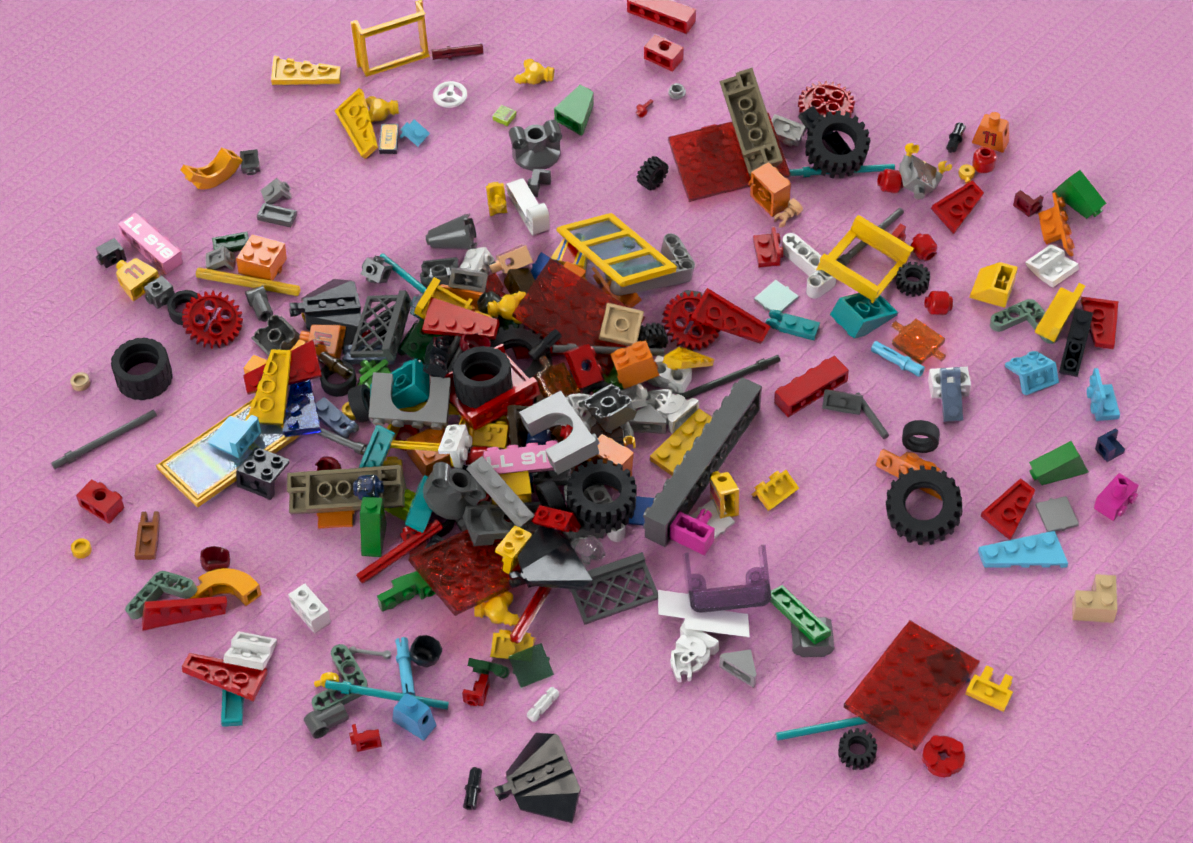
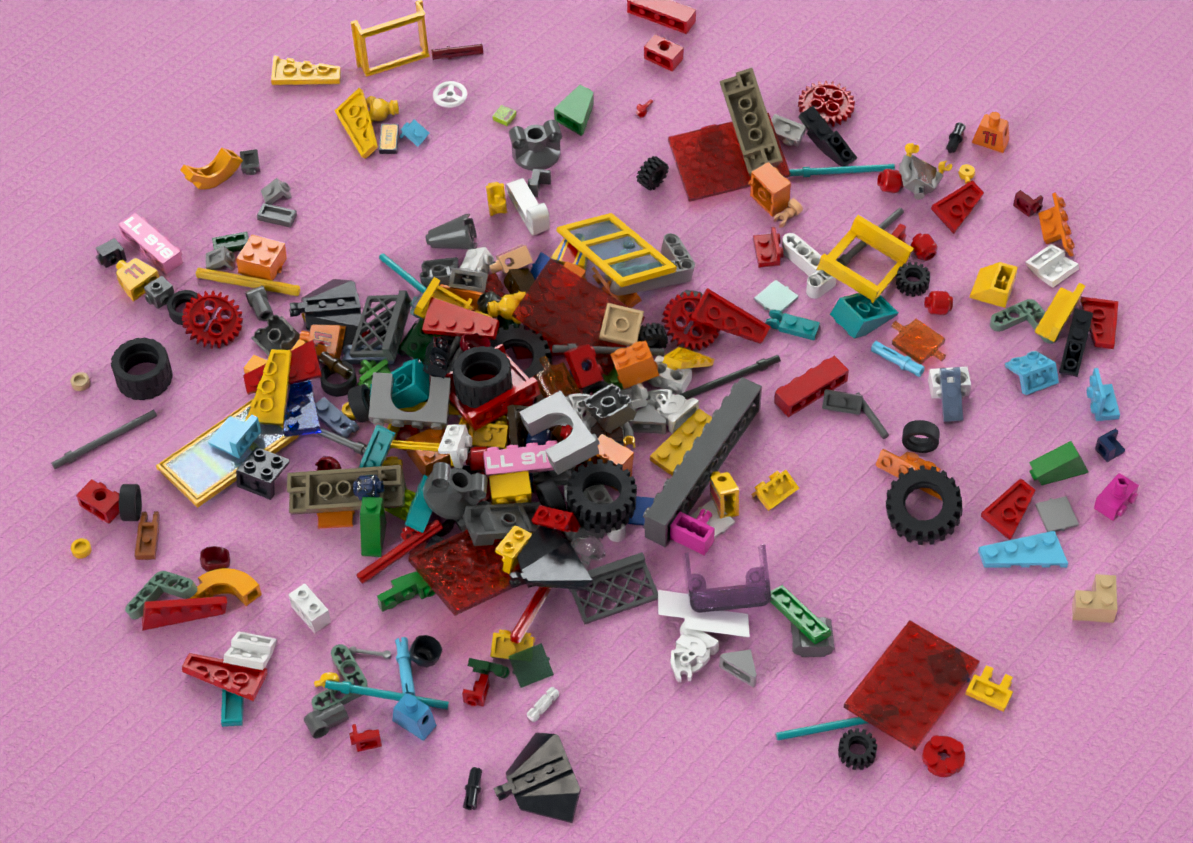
(130, 502): none -> black tyre
(376, 269): dark grey brick -> none
(497, 610): yellow animal -> none
(500, 492): light grey plate -> none
(534, 73): yellow animal -> none
(545, 345): black axle -> none
(677, 91): light grey plate -> none
(834, 163): black tyre -> none
(984, 160): red head -> none
(1081, 195): green slope -> none

